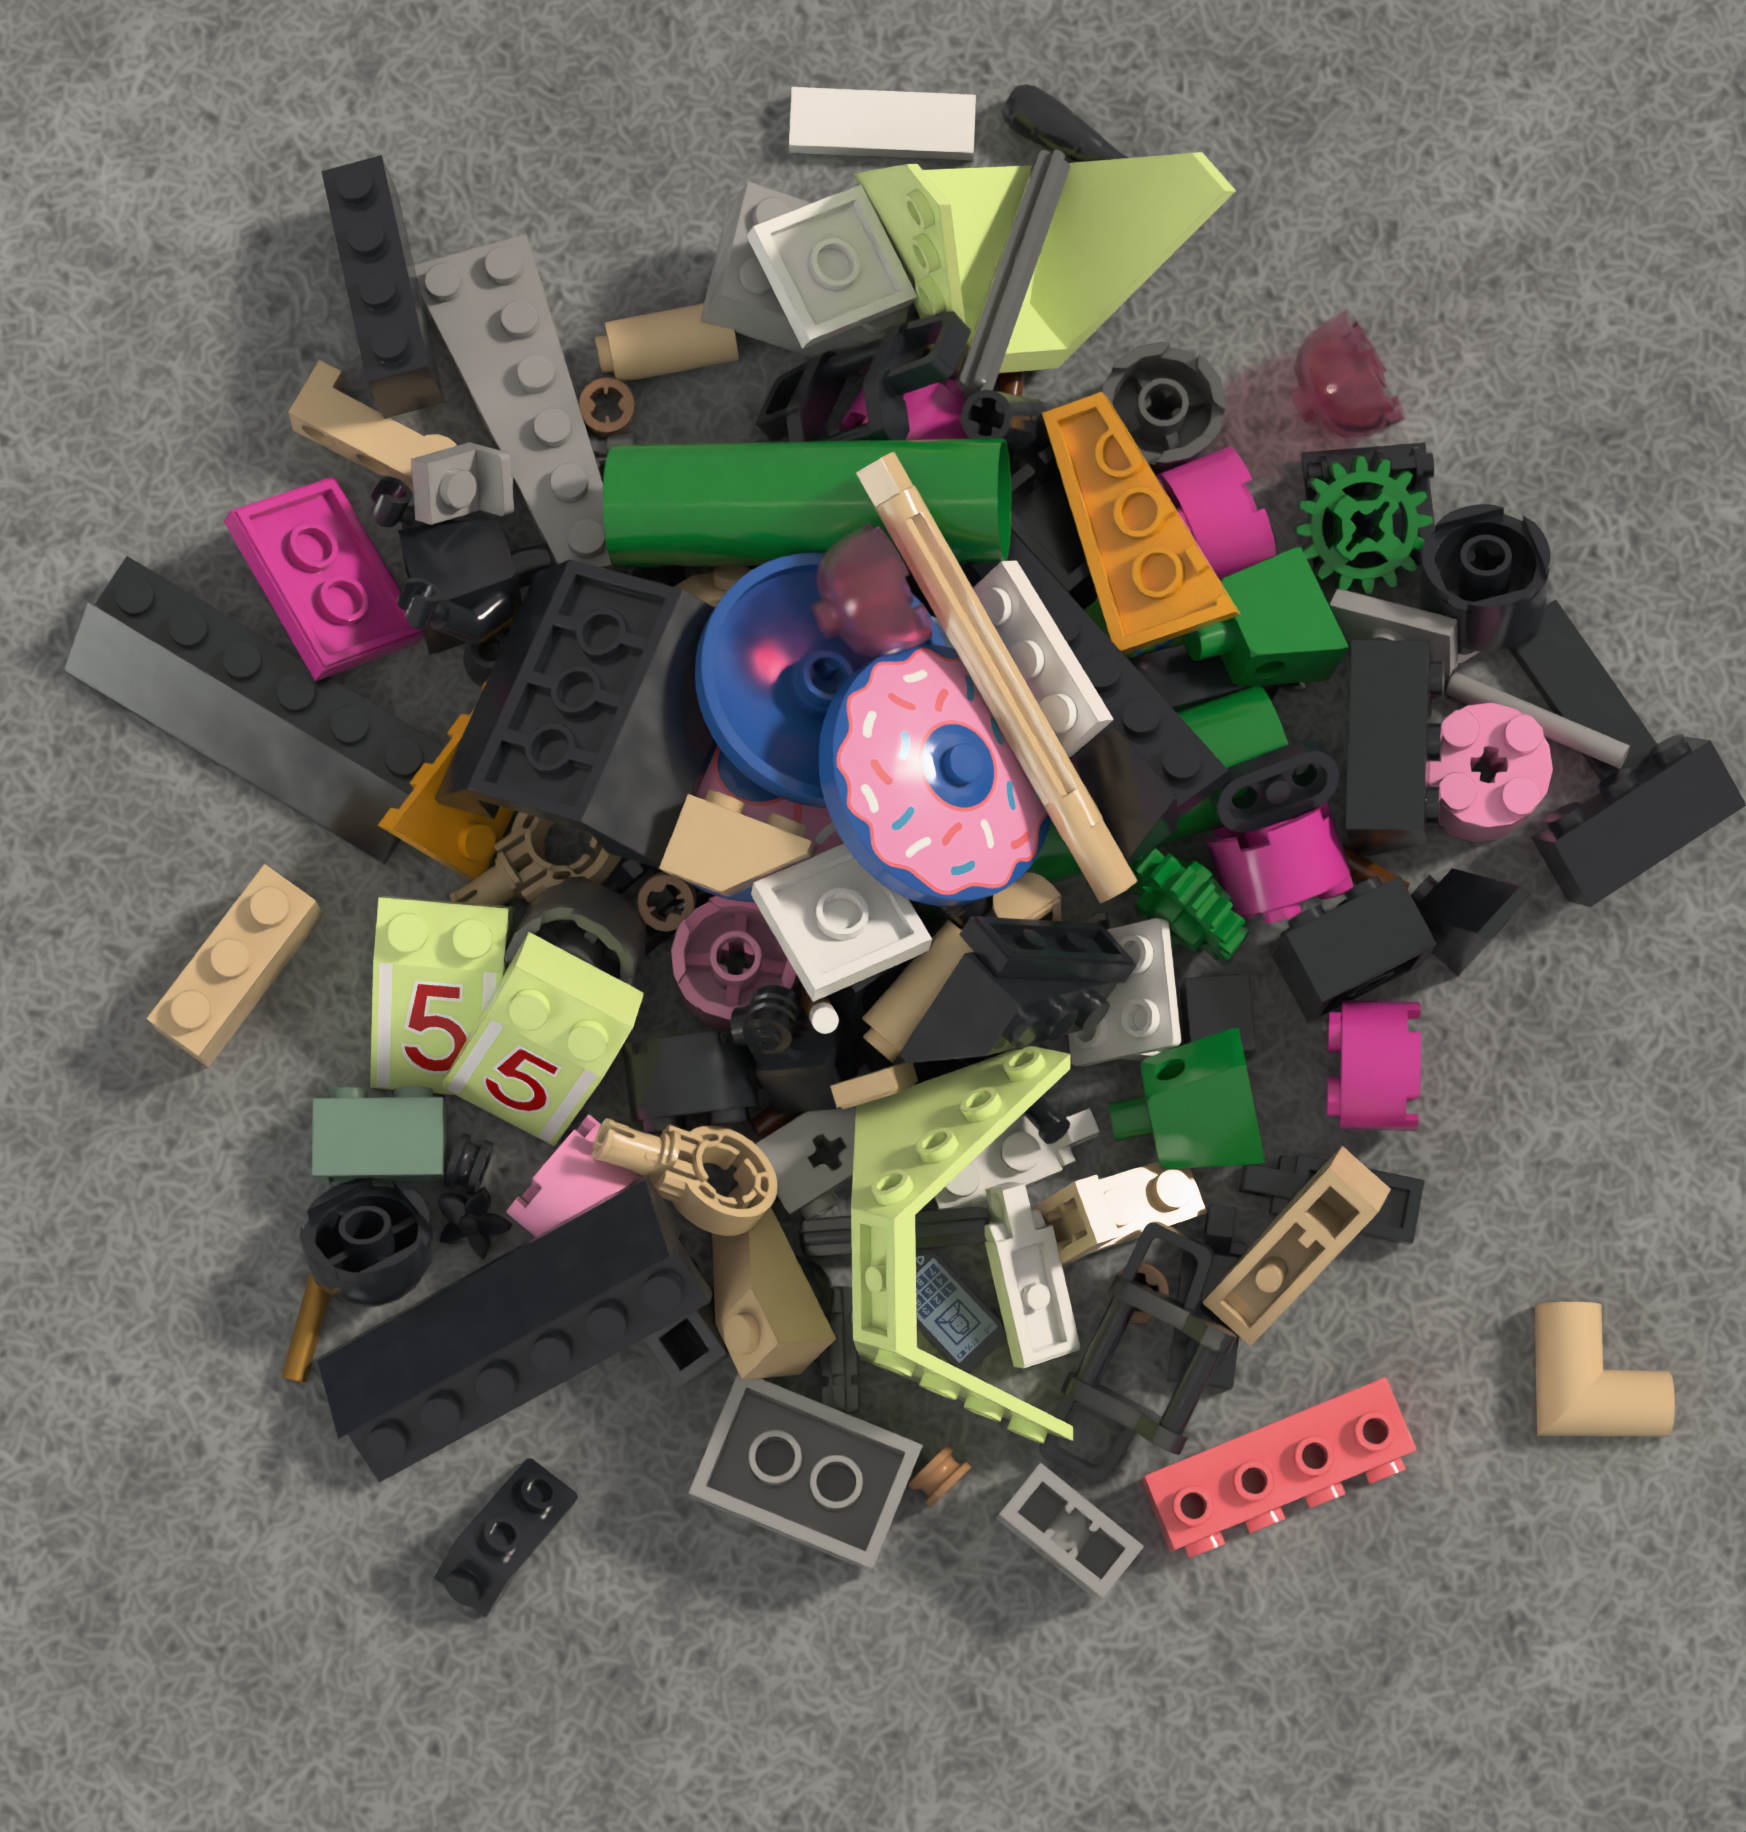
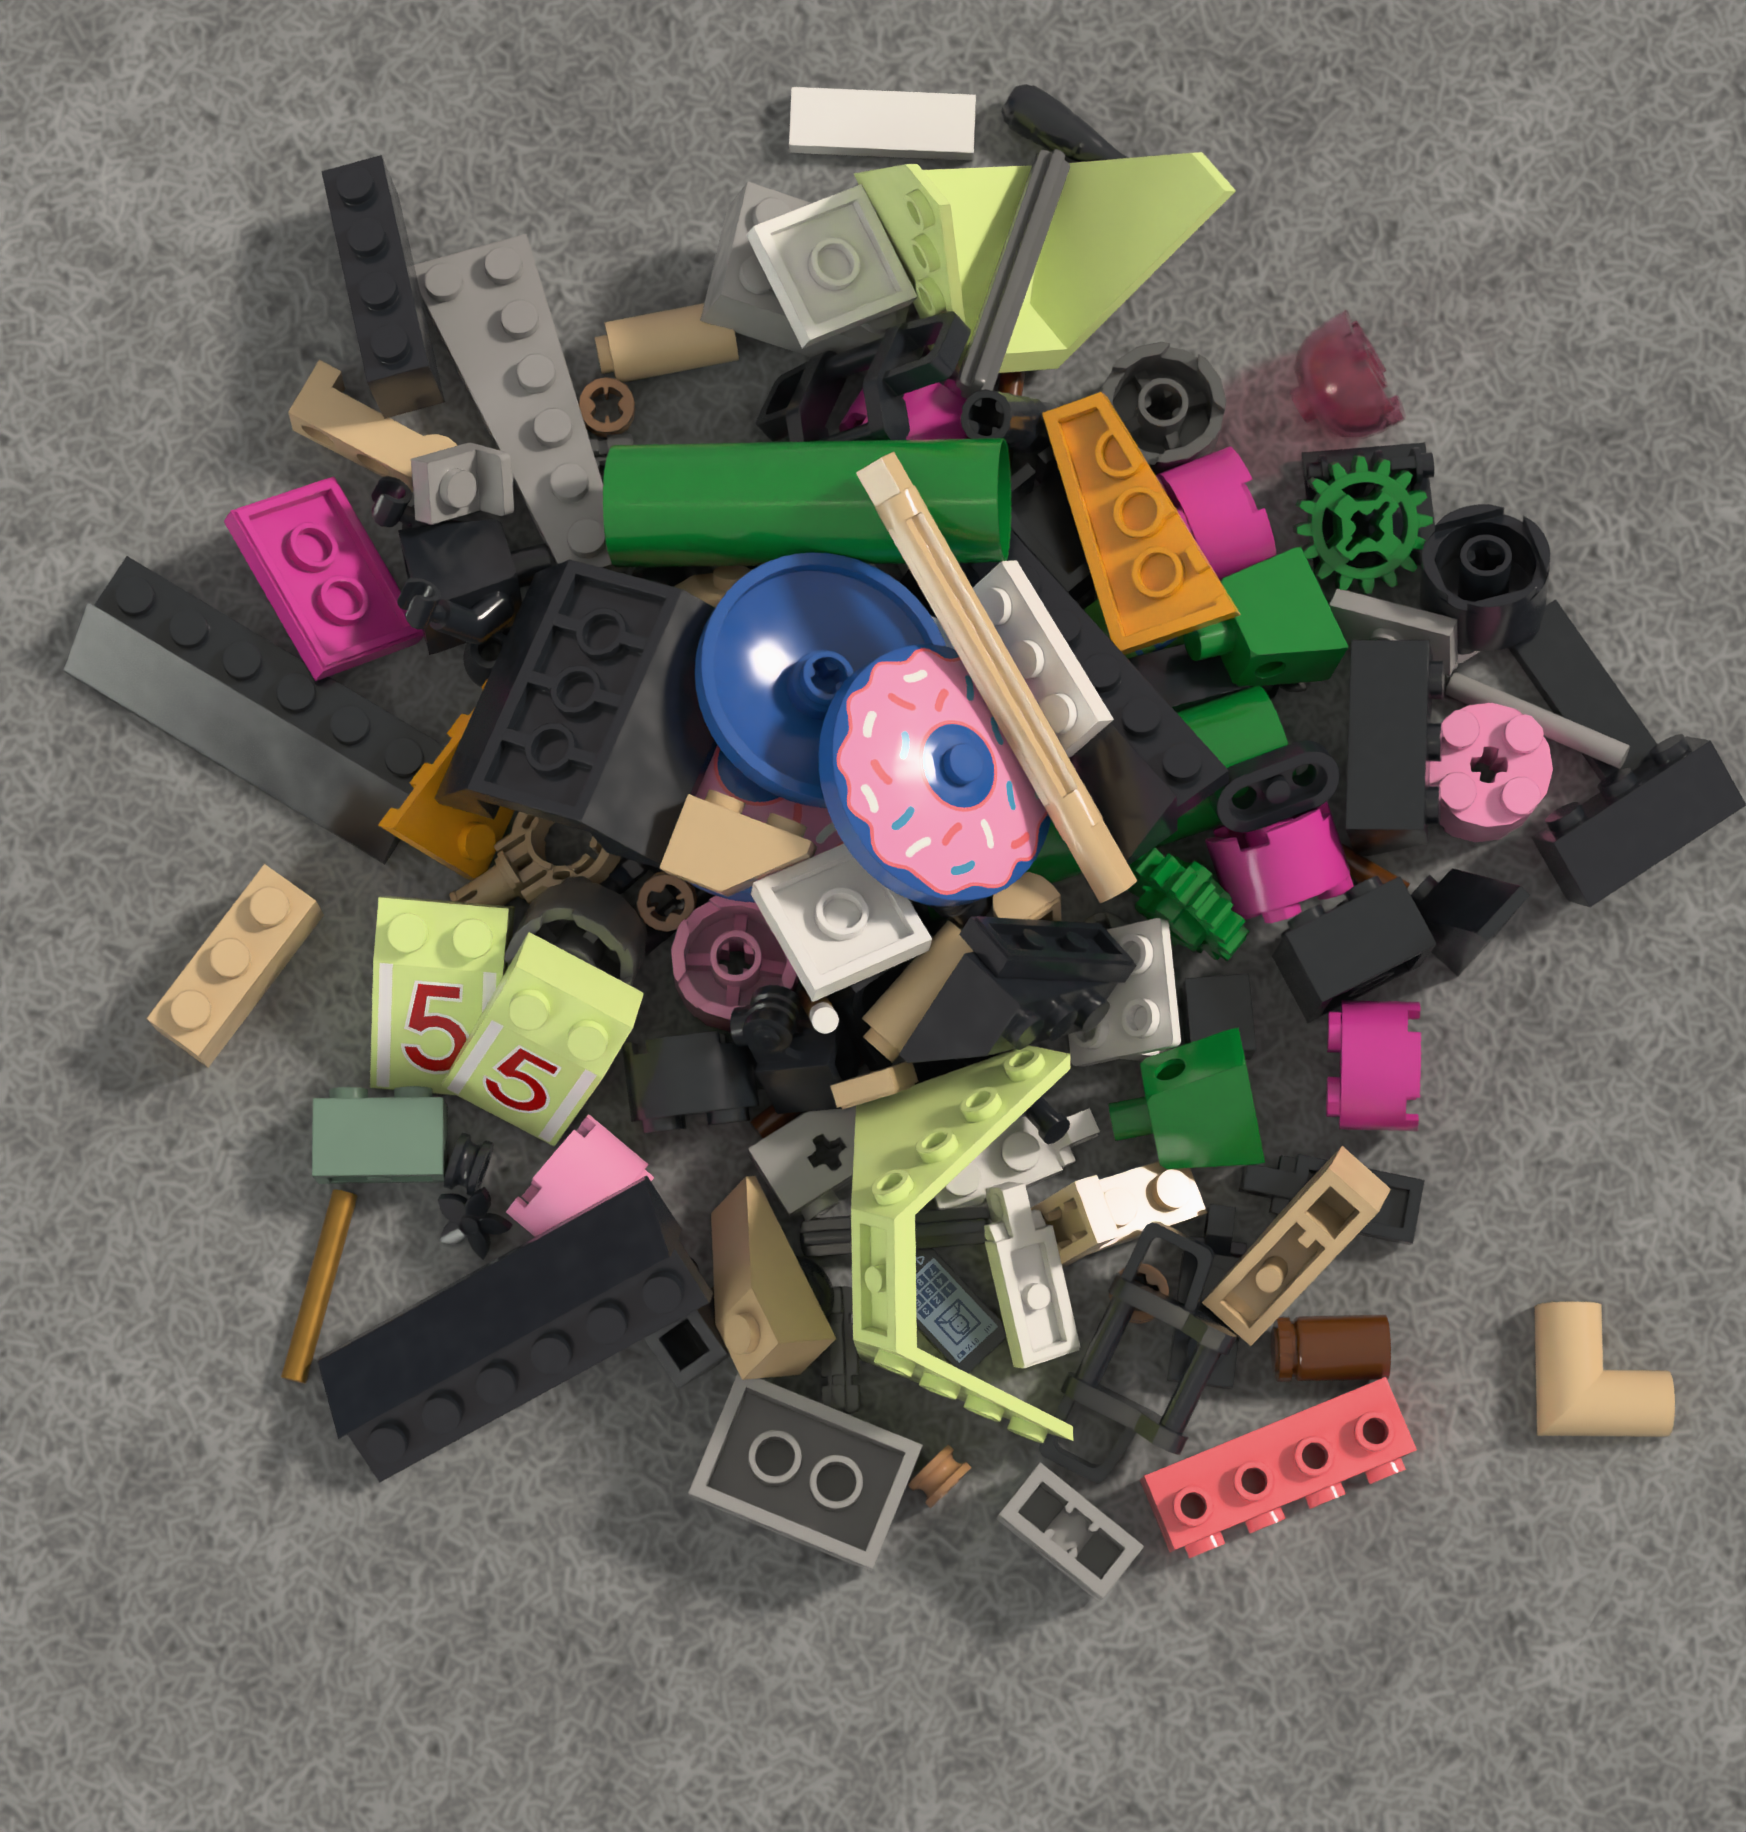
(368, 1241): black cylinder -> none
(504, 1536): black bracket -> none
(677, 1171): tan pin -> none
(868, 596): clear pink cylinder -> none
(1331, 1348): none -> reddish brown piece

